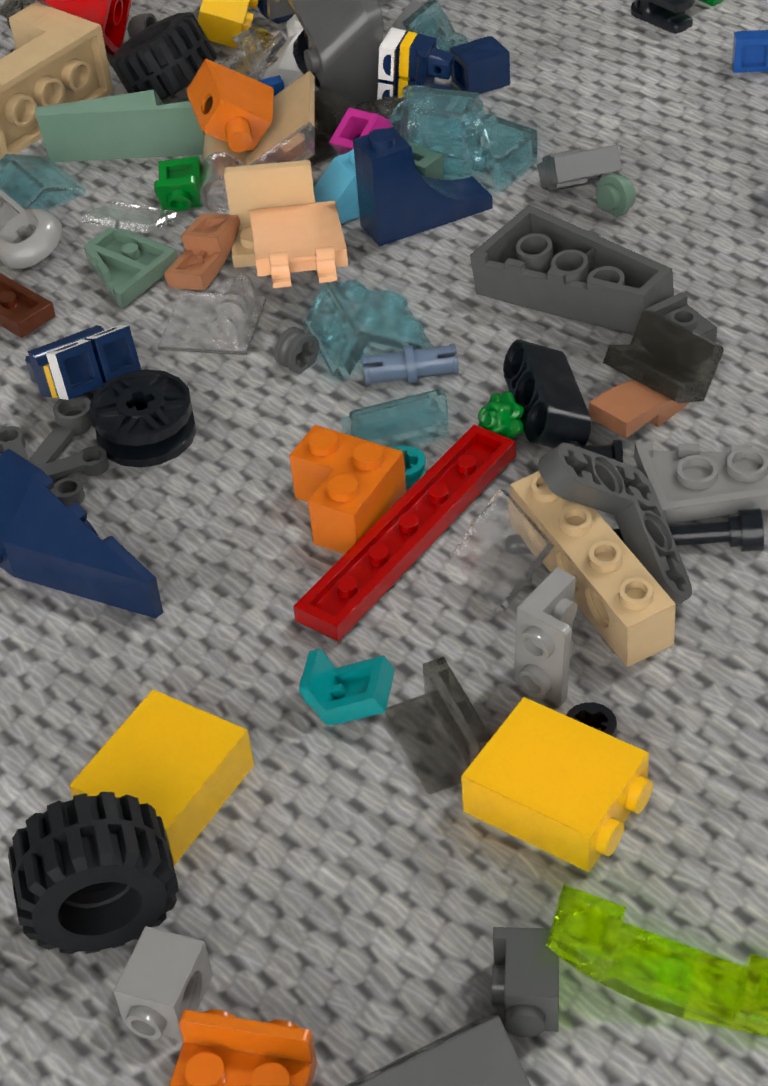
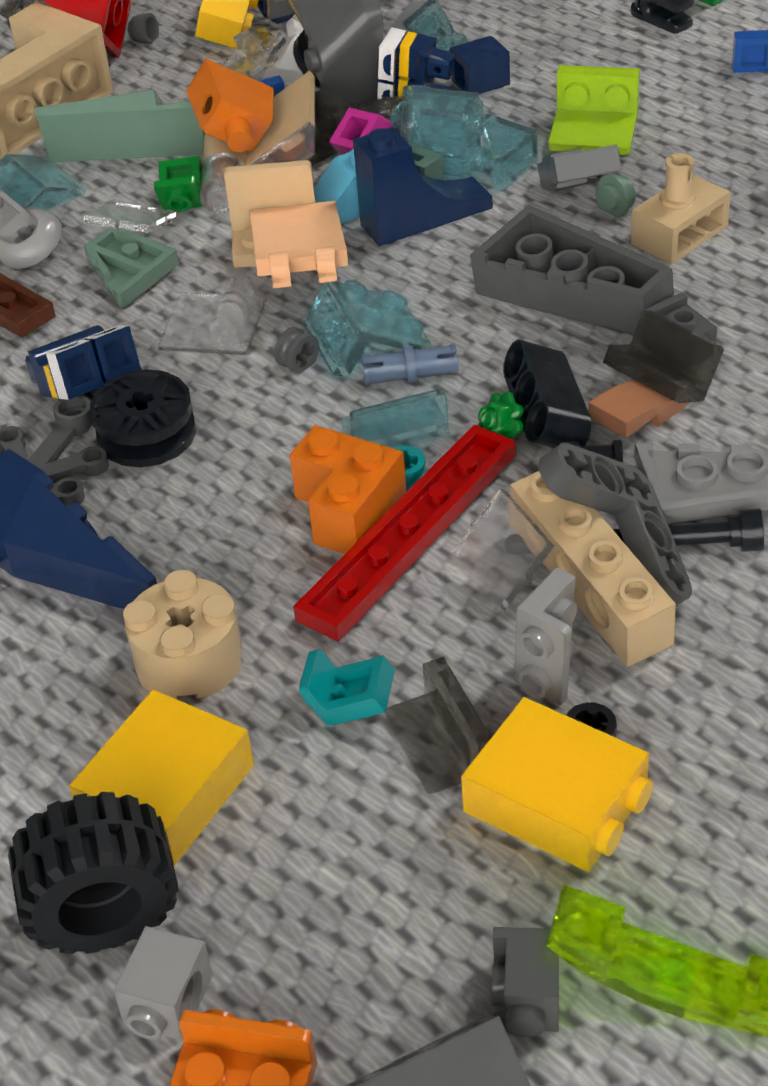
(163, 56): black tyre -> none
(184, 636): none -> tan brick
(206, 250): nougat slope -> none
(595, 108): none -> lime bracket
(681, 214): none -> tan brick

